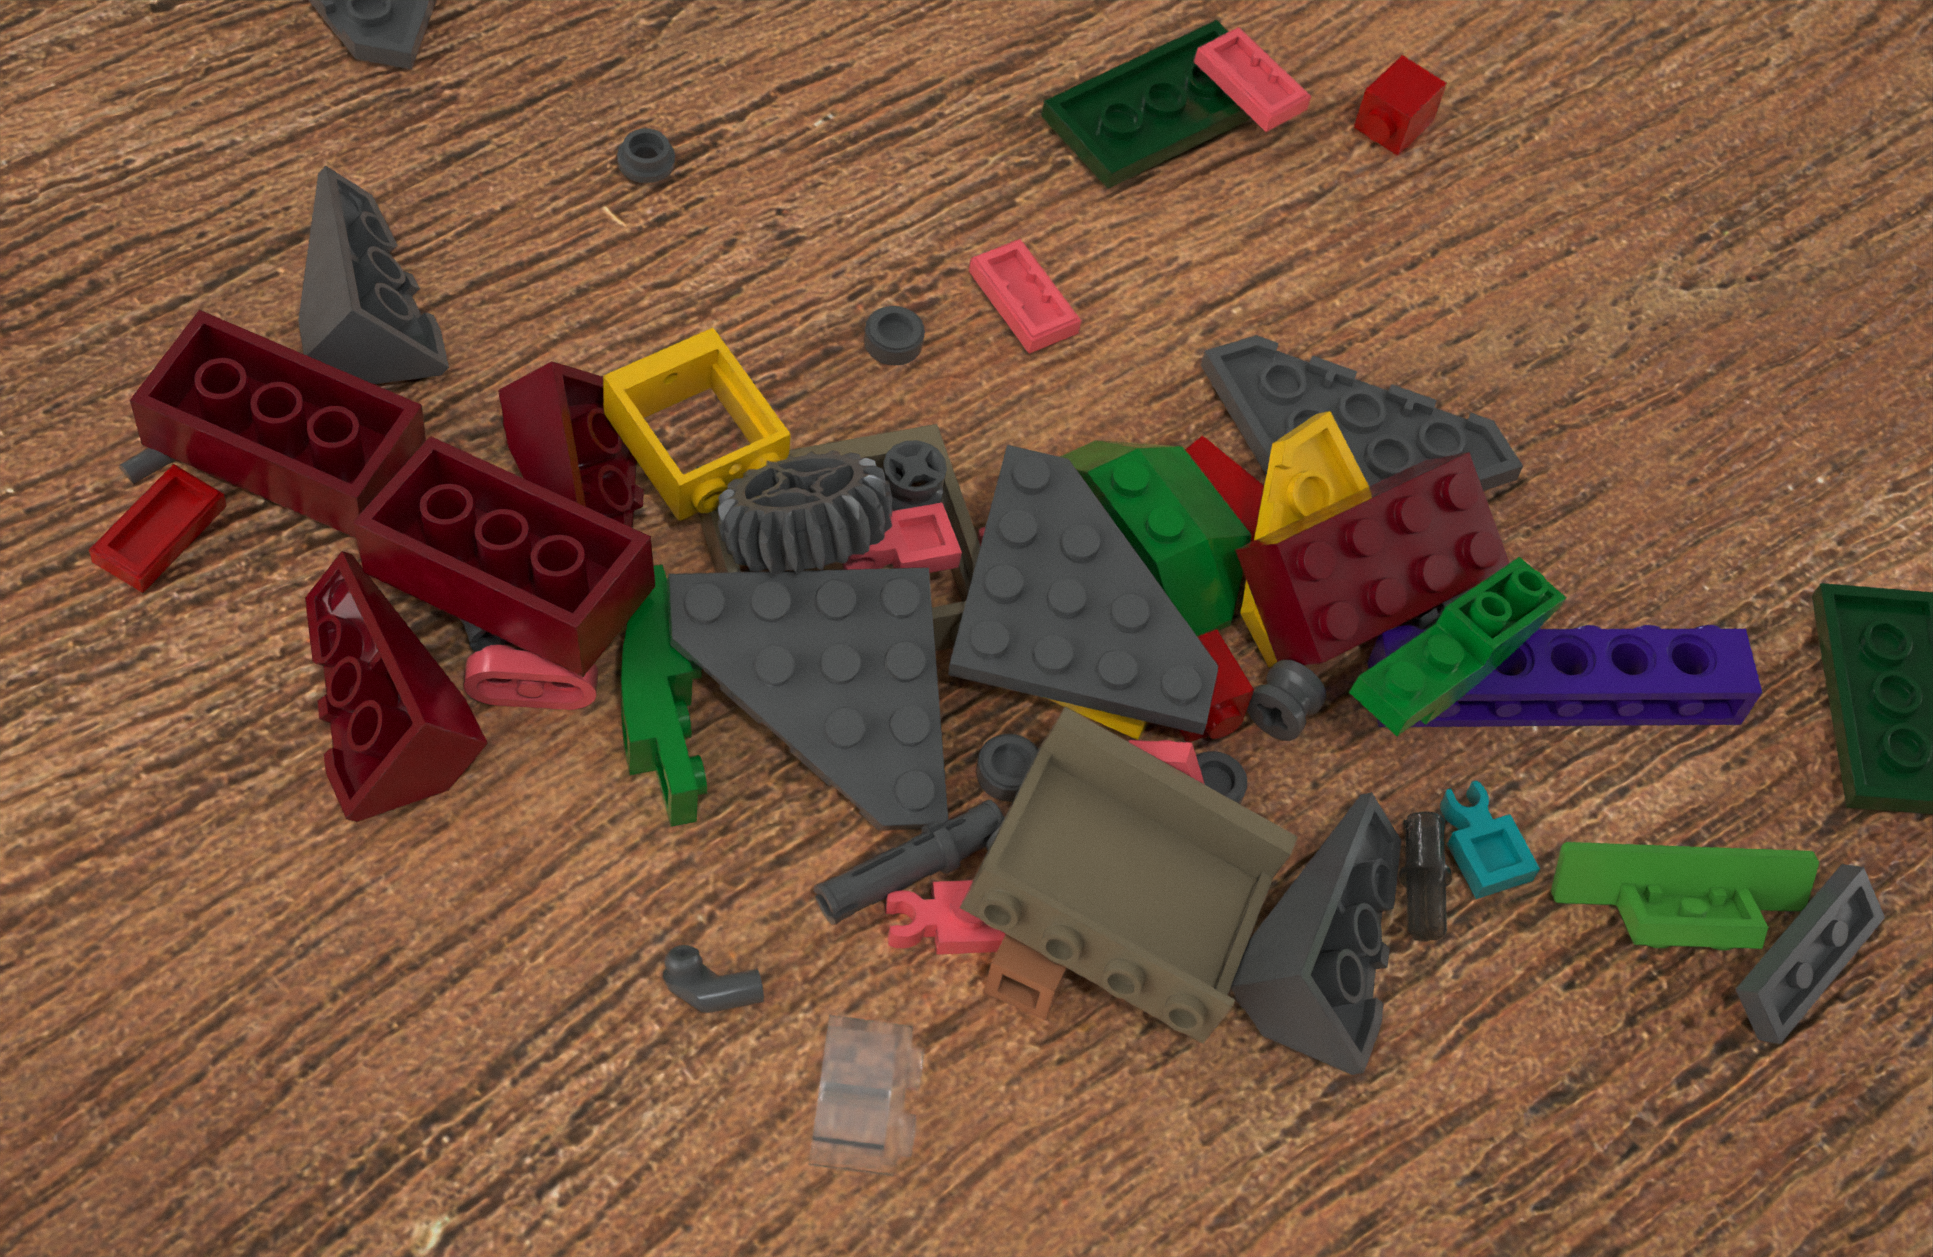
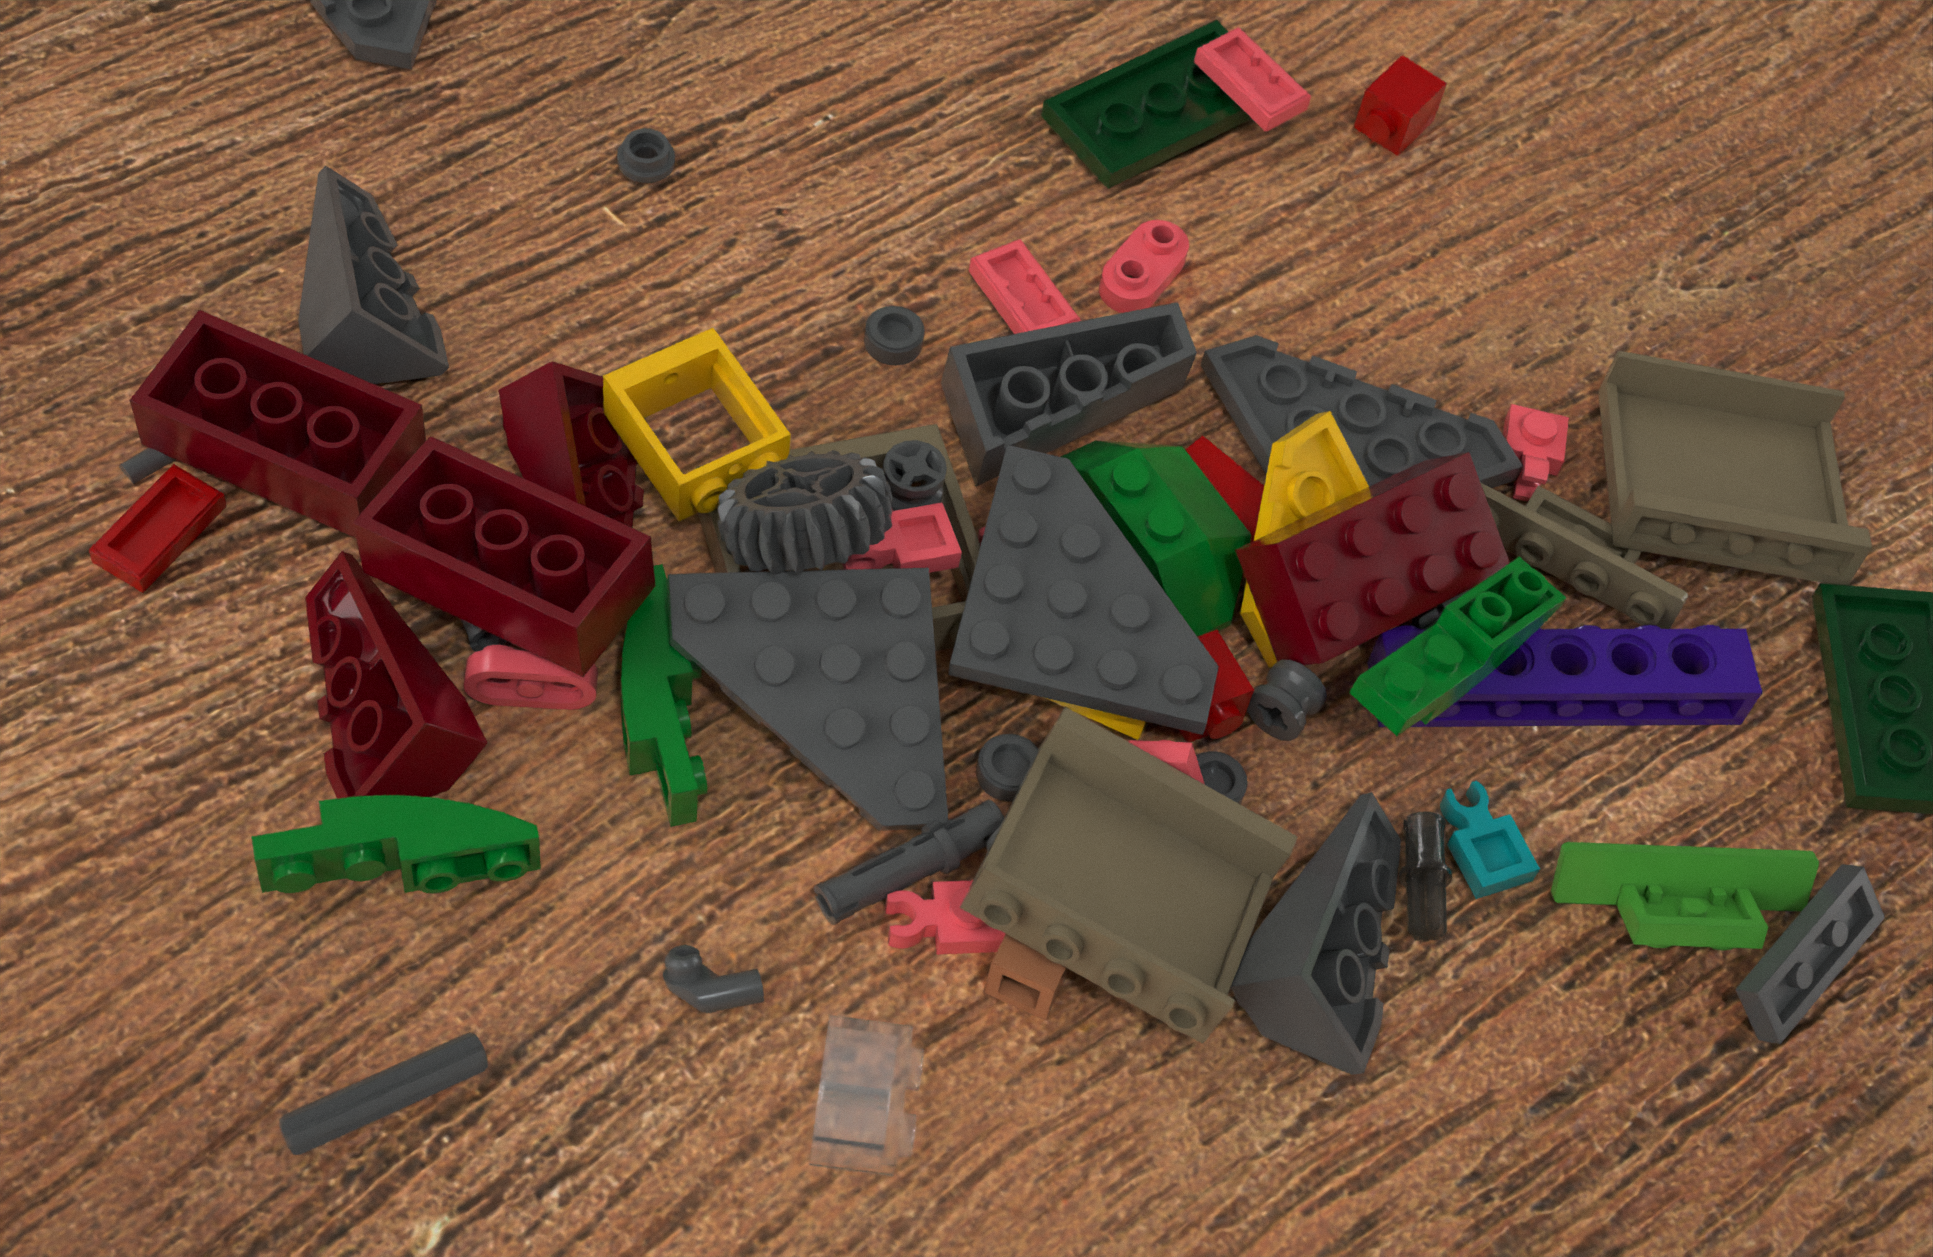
(383, 1093): none -> dark grey axle
(426, 837): none -> green slope
(1062, 381): none -> dark grey wedge
(1153, 259): none -> coral plate
(1538, 443): none -> coral plate
(1581, 552): none -> dark tan bracket
(1726, 469): none -> dark tan panel

